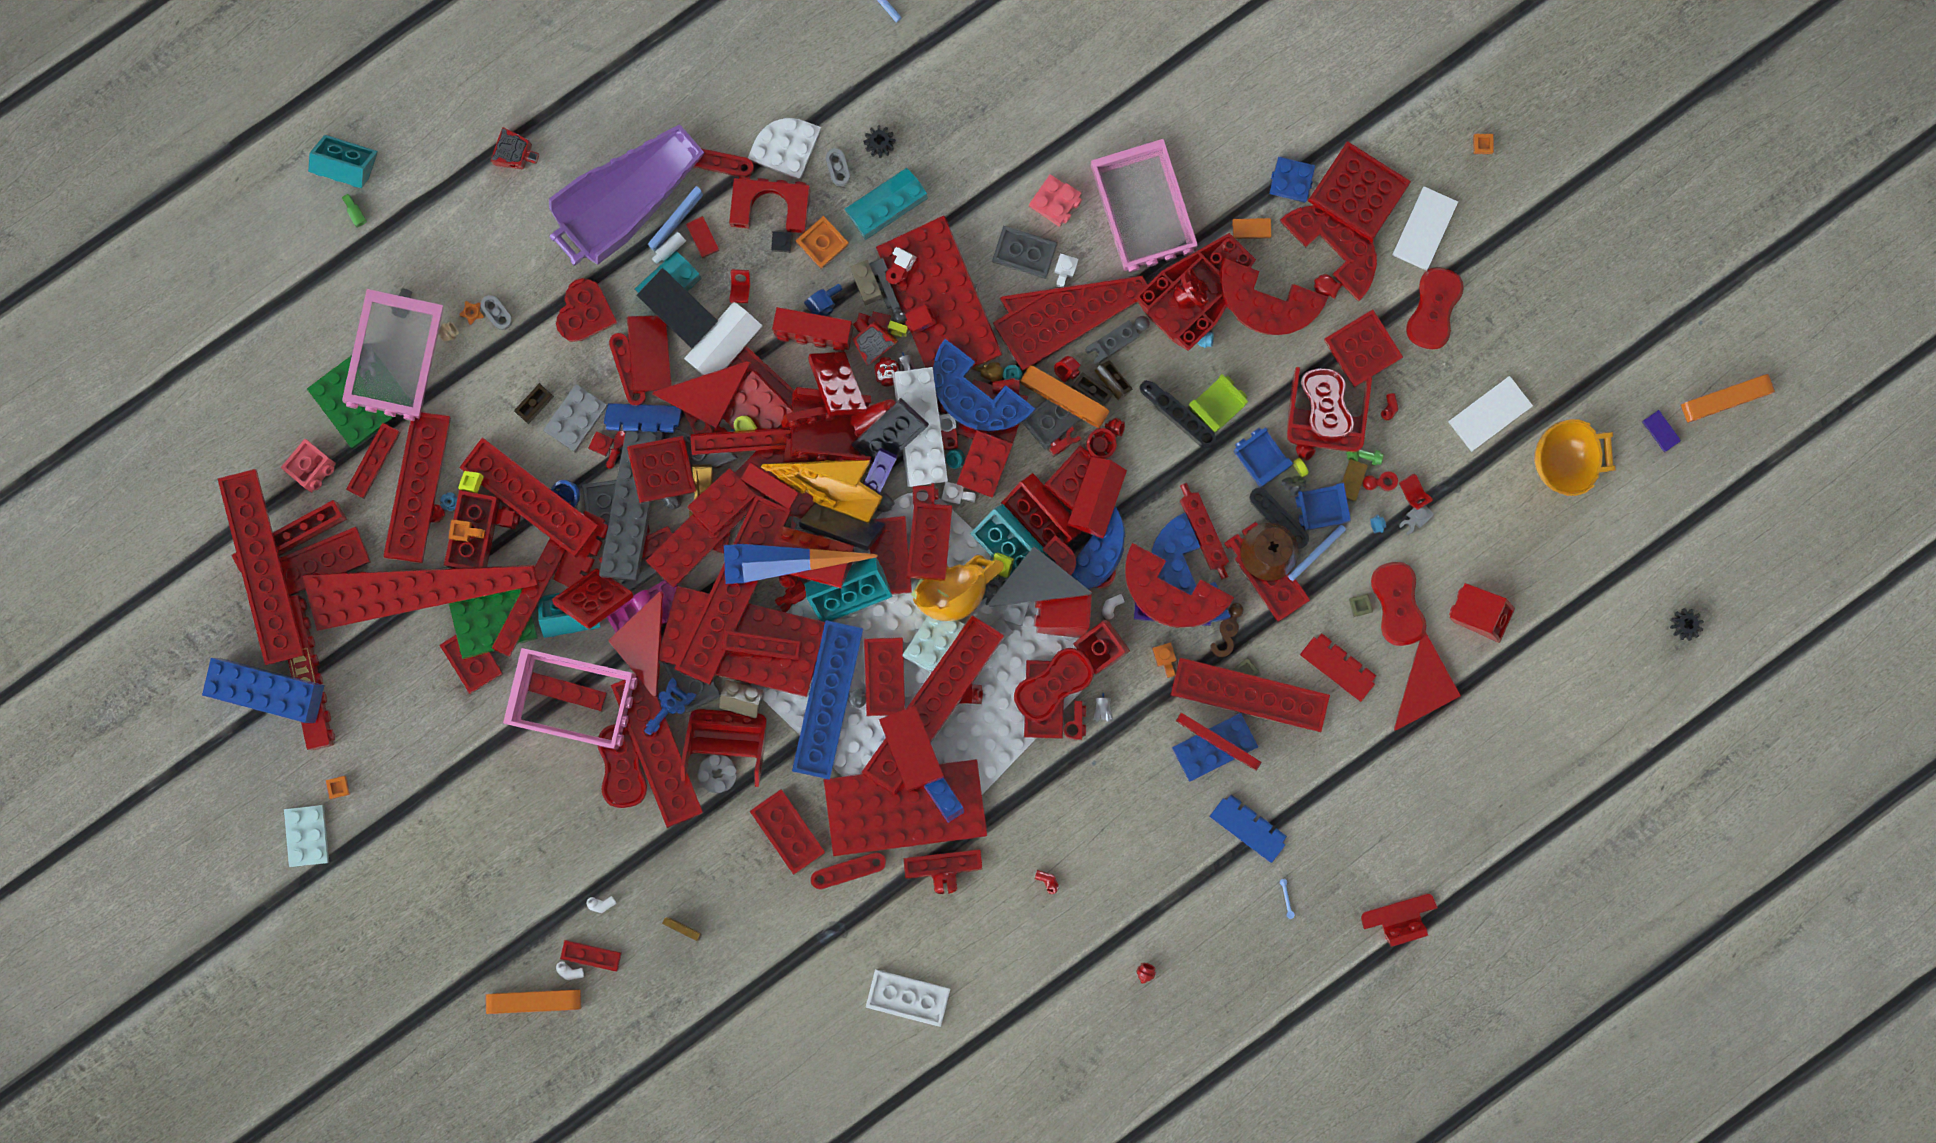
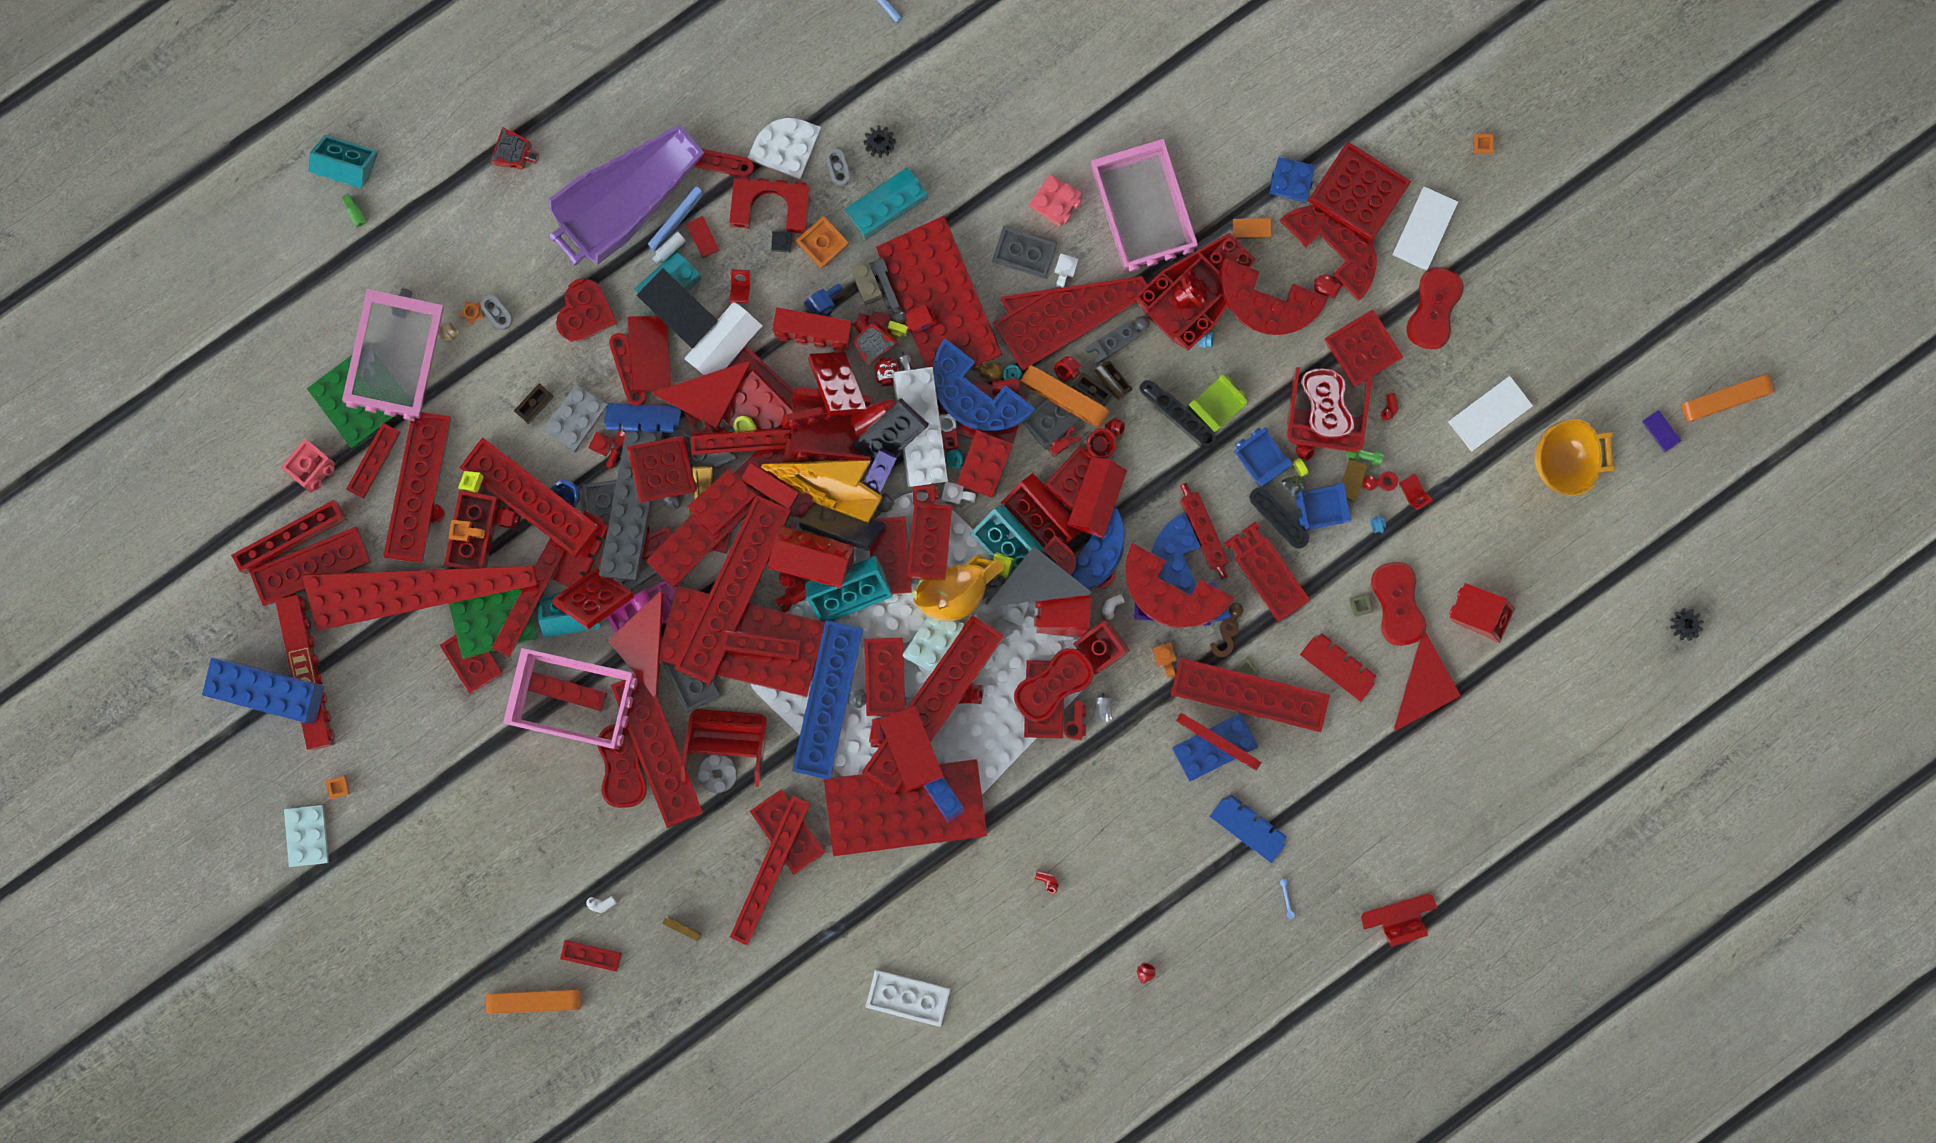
(260, 567): red plate -> none
(444, 501): dark azure plate -> none
(567, 972): white arm -> none
(669, 705): blue piece -> none
(741, 699): dark tan brick -> none
(758, 562): blue plate -> none
(770, 870): none -> red plate
(848, 871): red plate -> none
(876, 734): none -> red cone
(900, 267): leg -> none
(943, 867): red plate -> none
(1264, 562): reddish brown cone -> none
(1316, 553): light blue bar -> none
(1417, 517): light grey plate -> none

